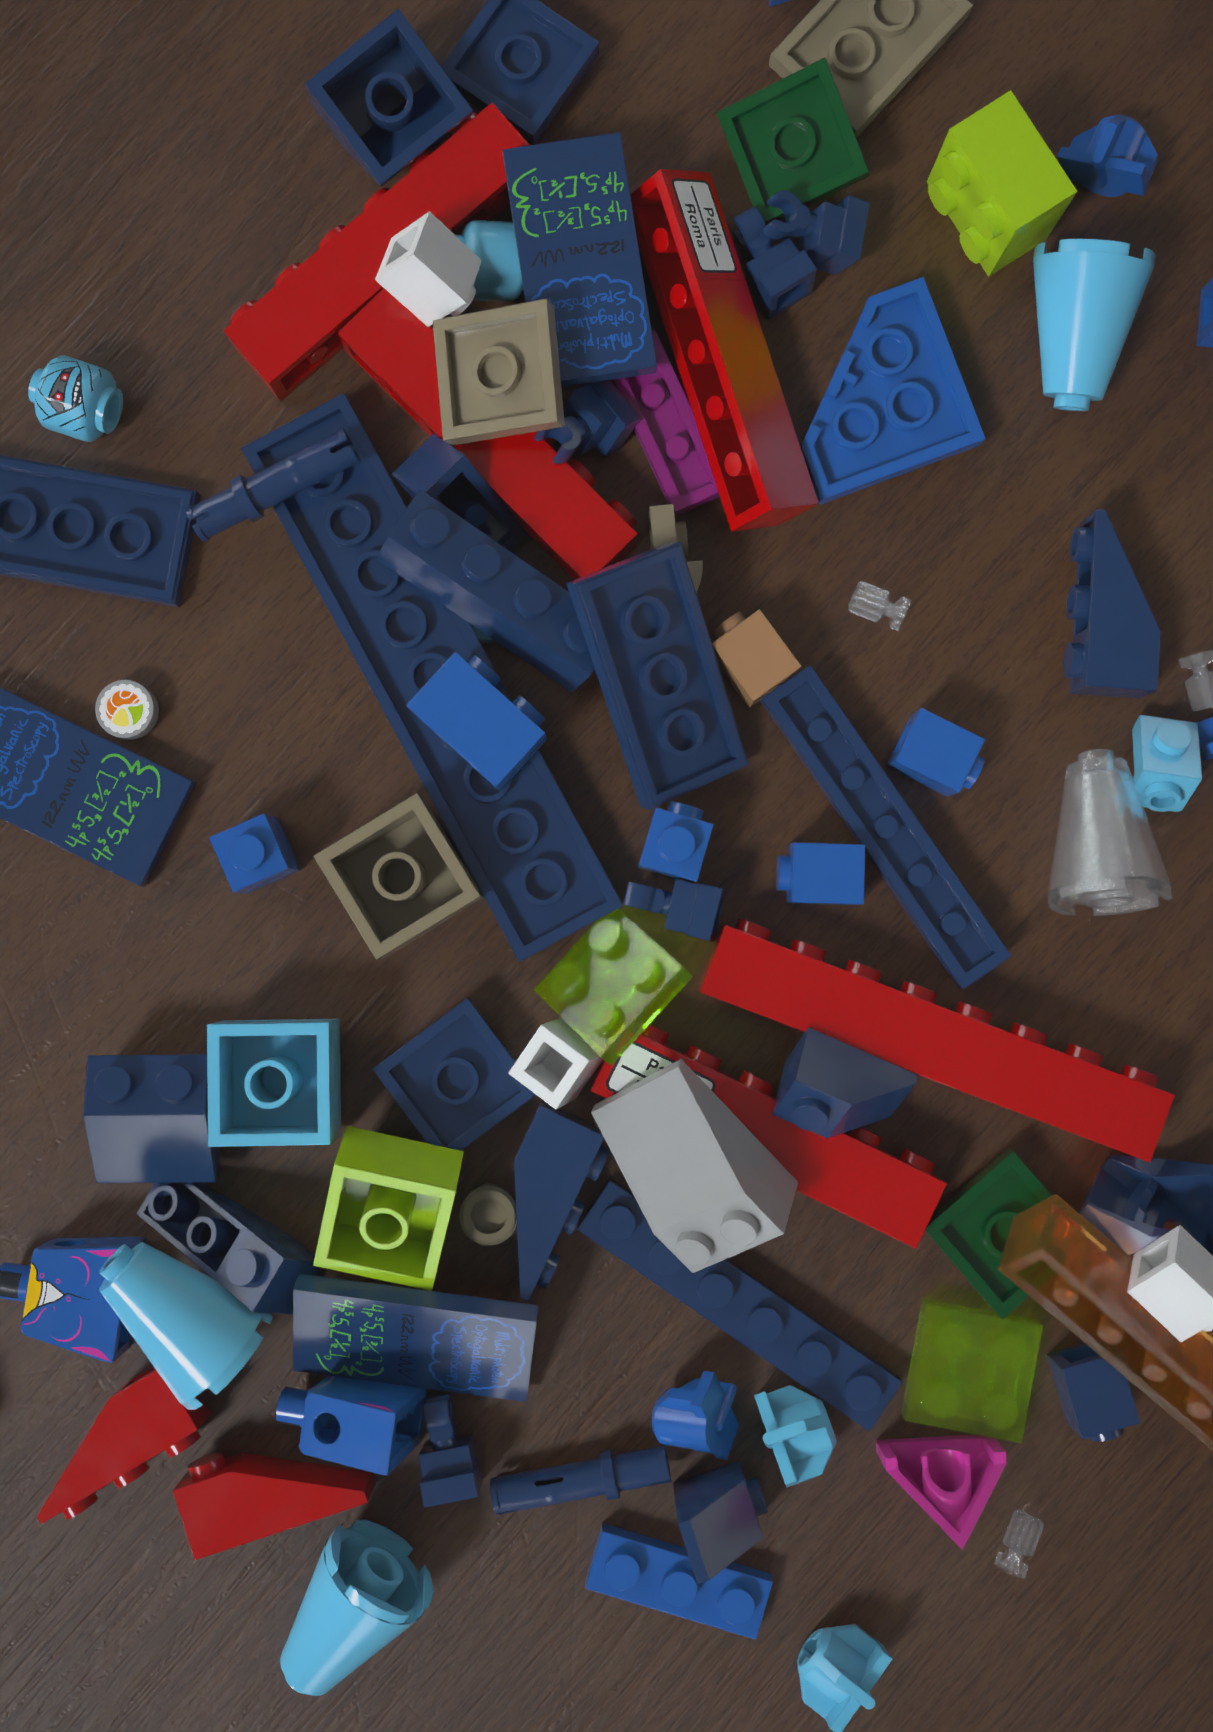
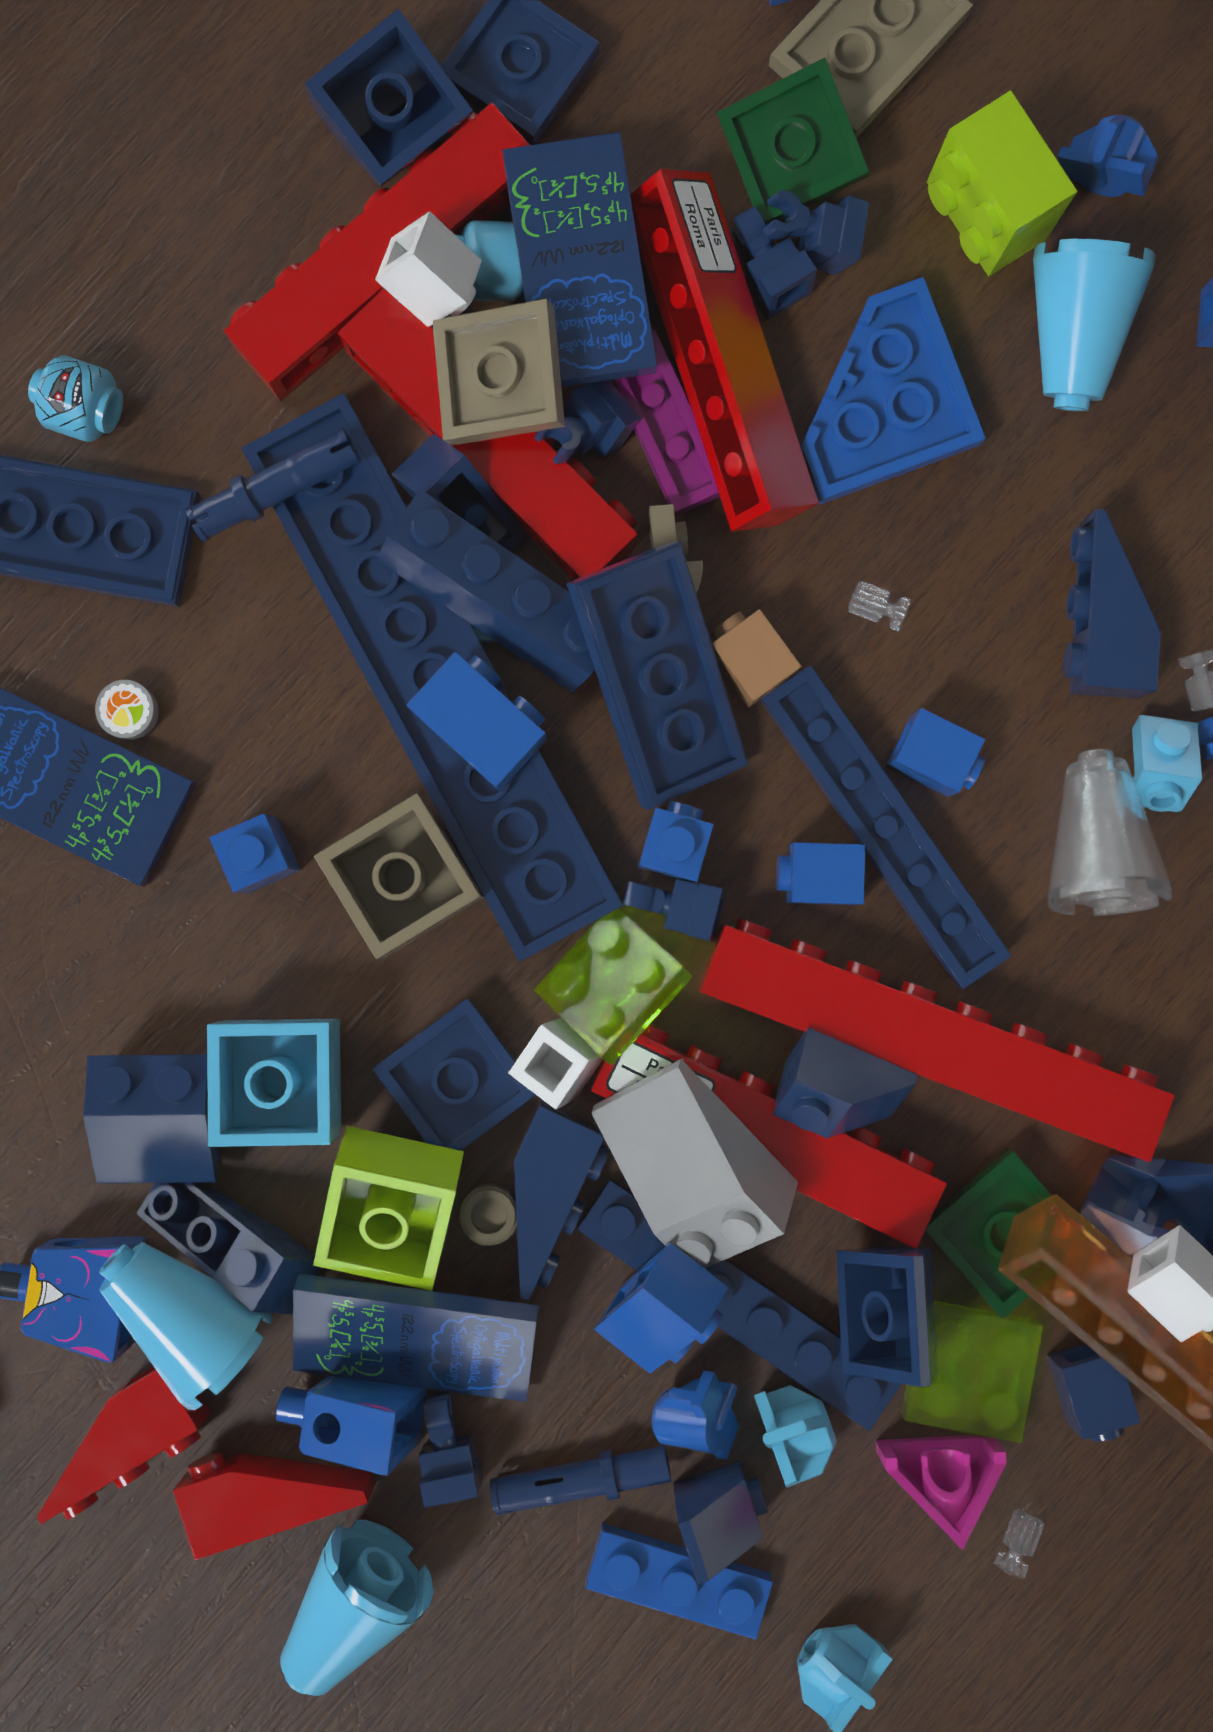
(663, 1309): none -> blue brick
(887, 1314): none -> dark blue slope

